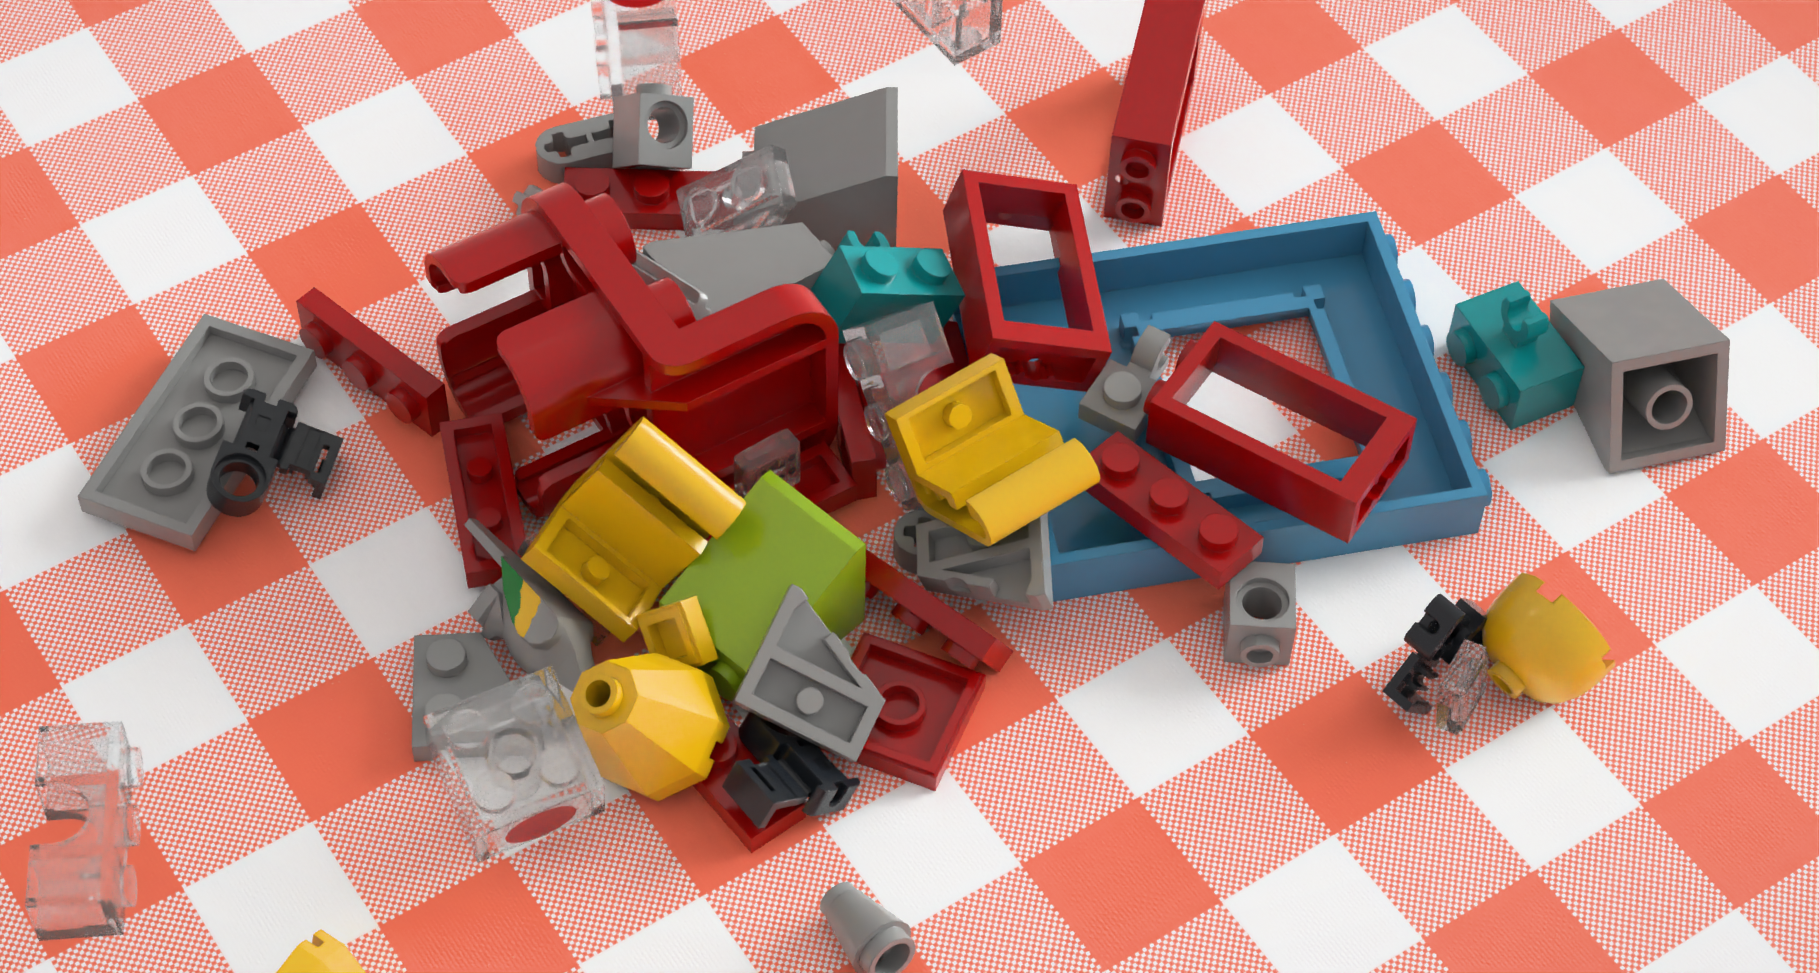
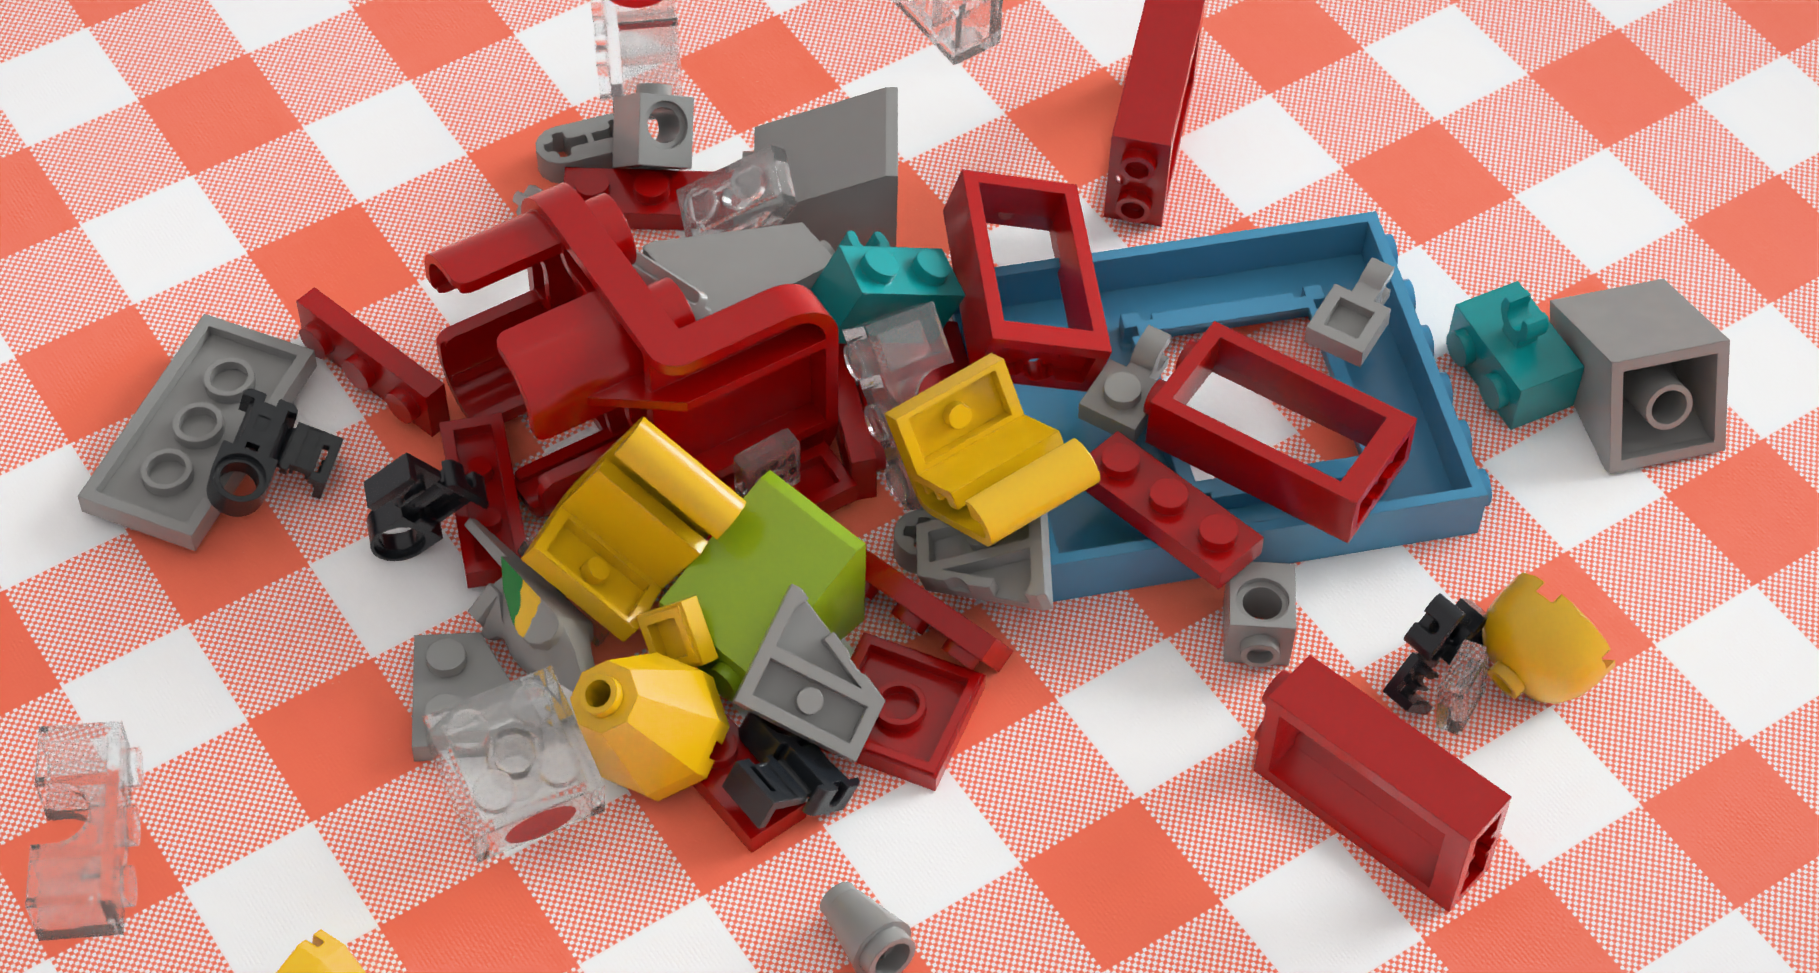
(419, 498): none -> black piece
(1353, 320): none -> light grey plate
(1379, 781): none -> red window

